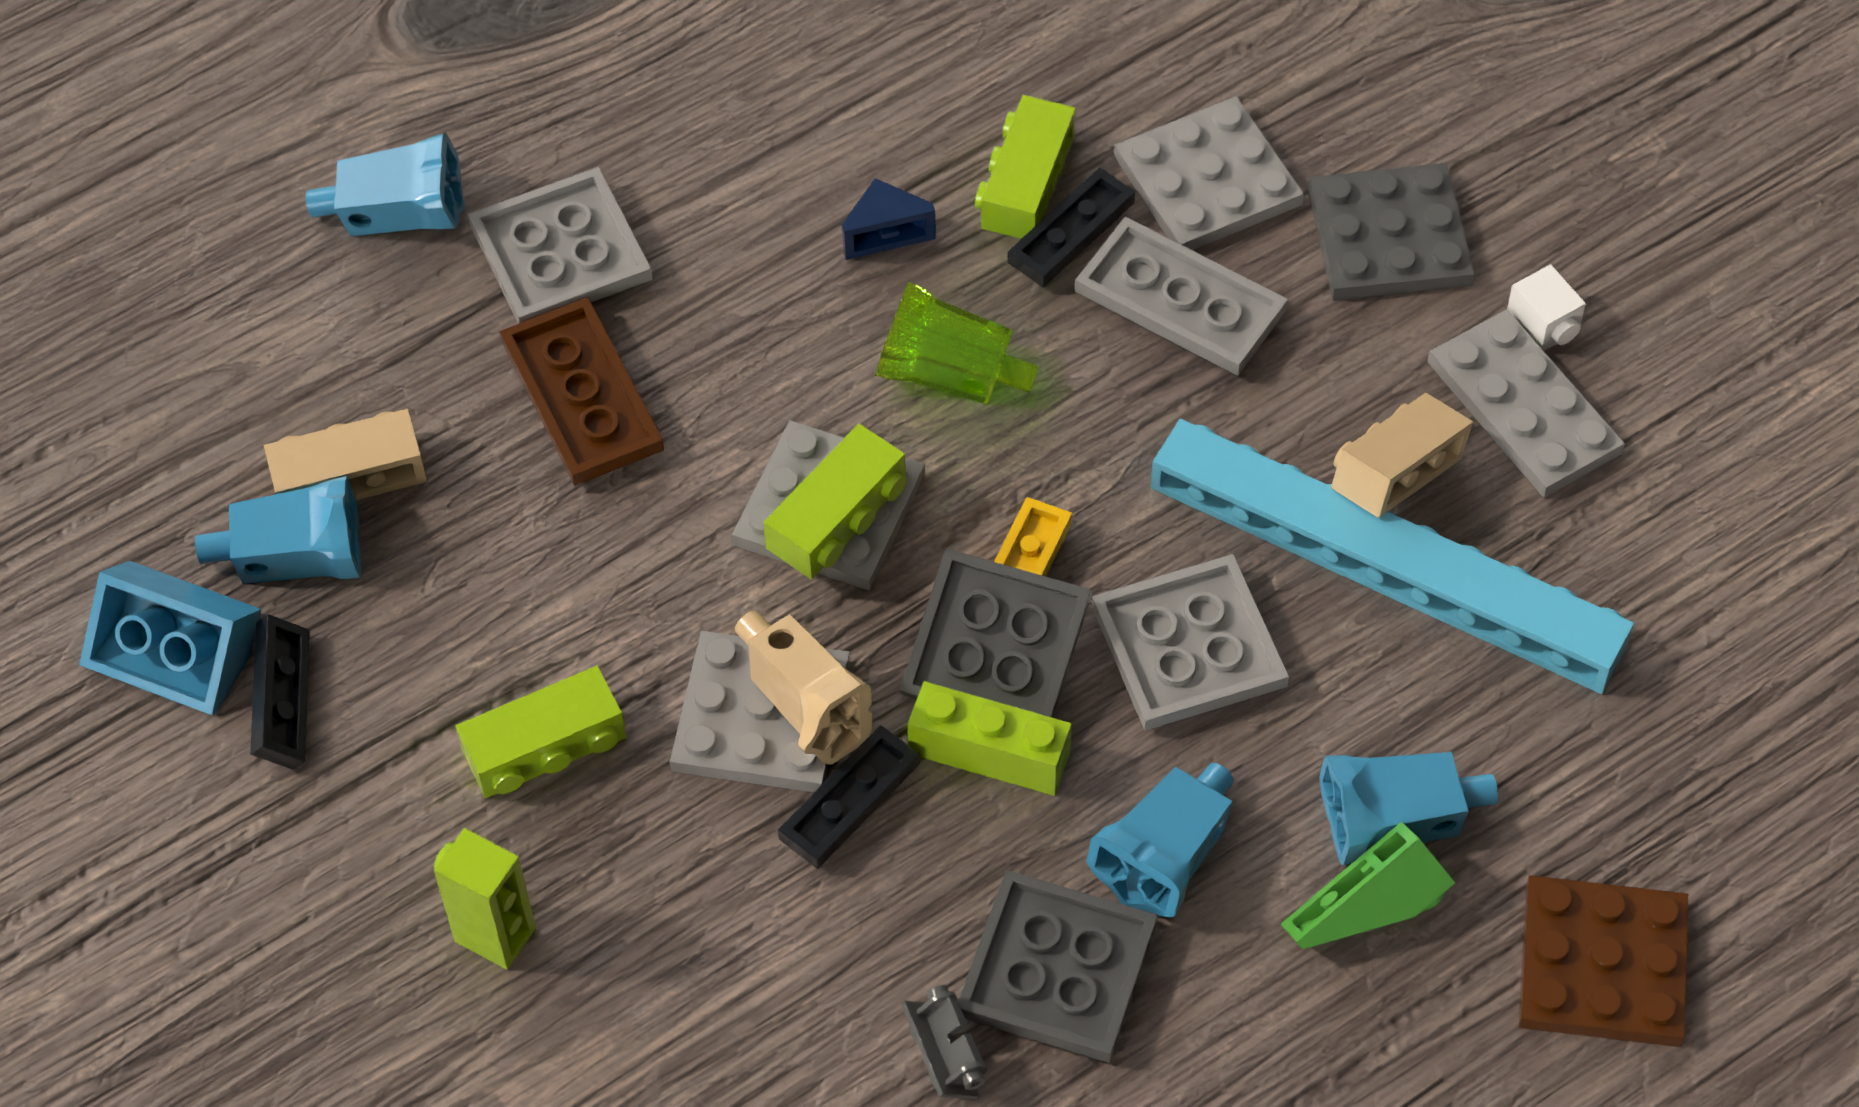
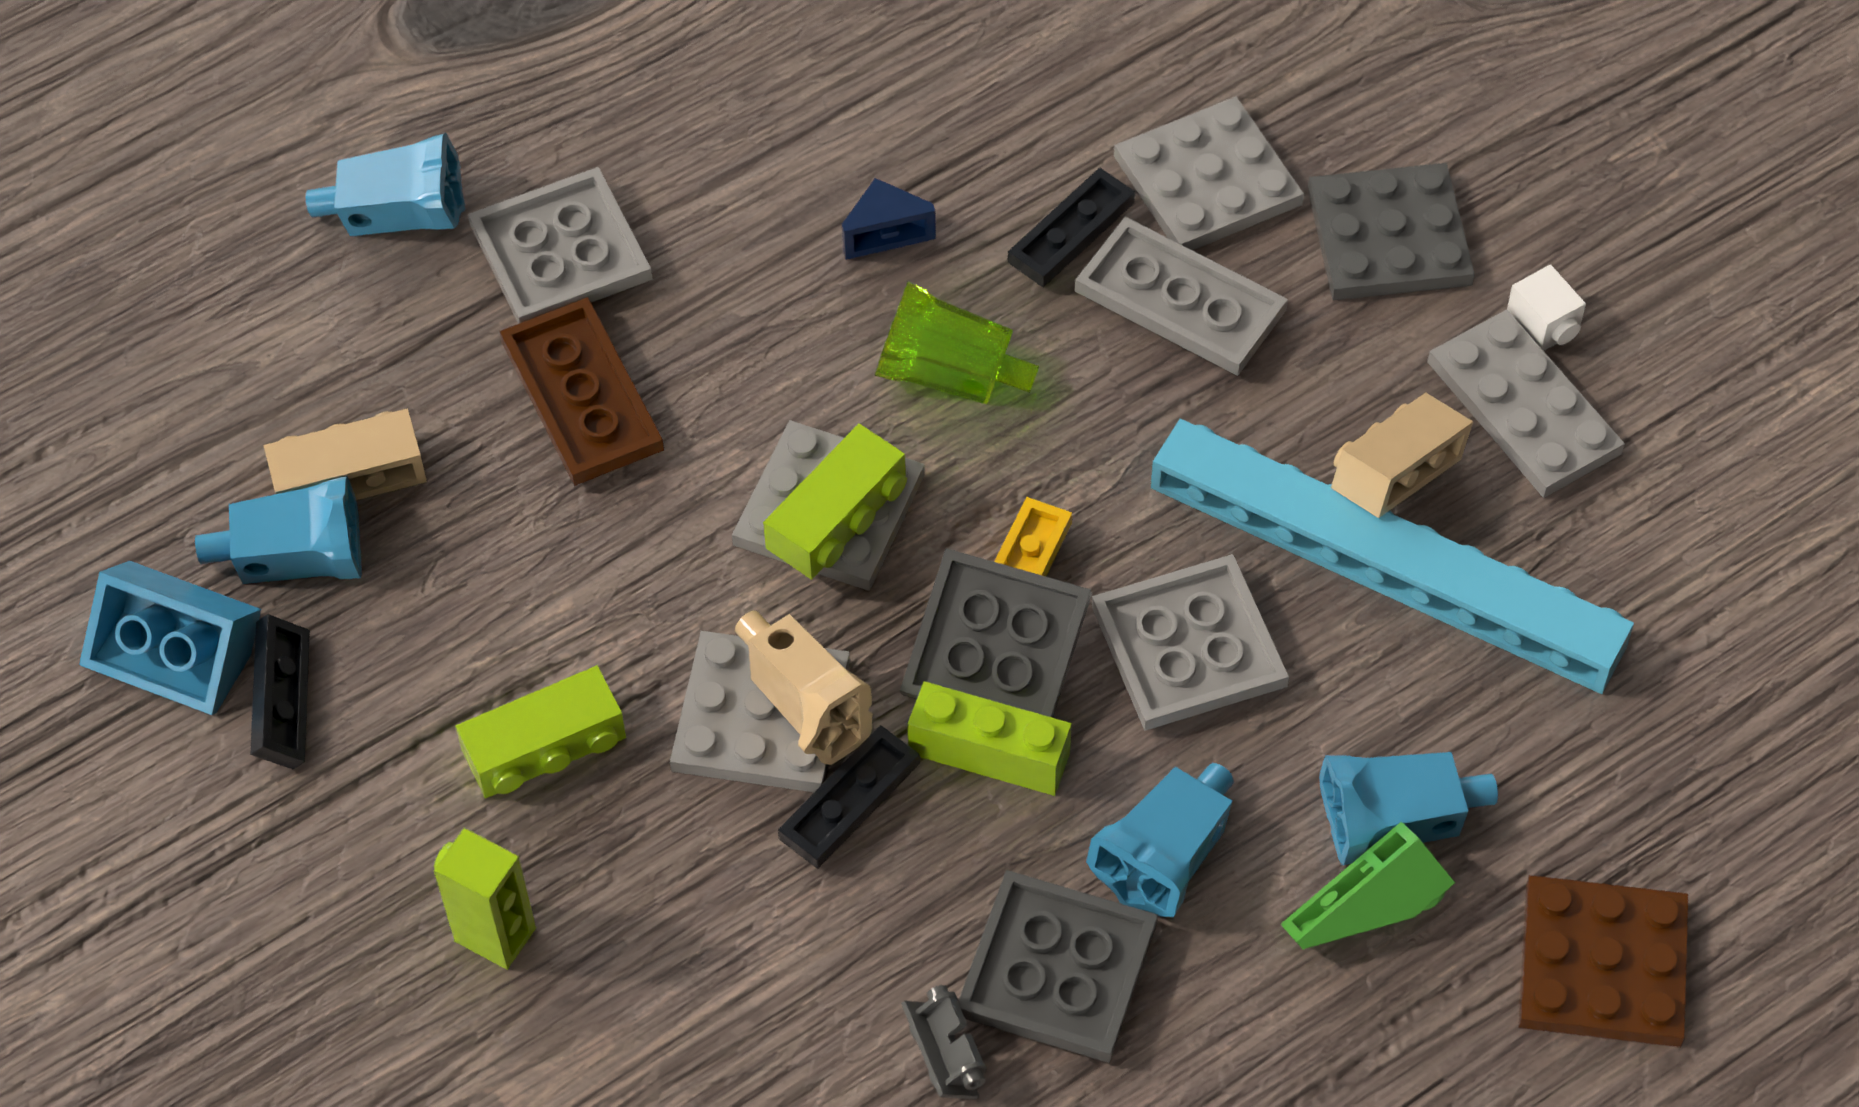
(1026, 166): lime brick -> none

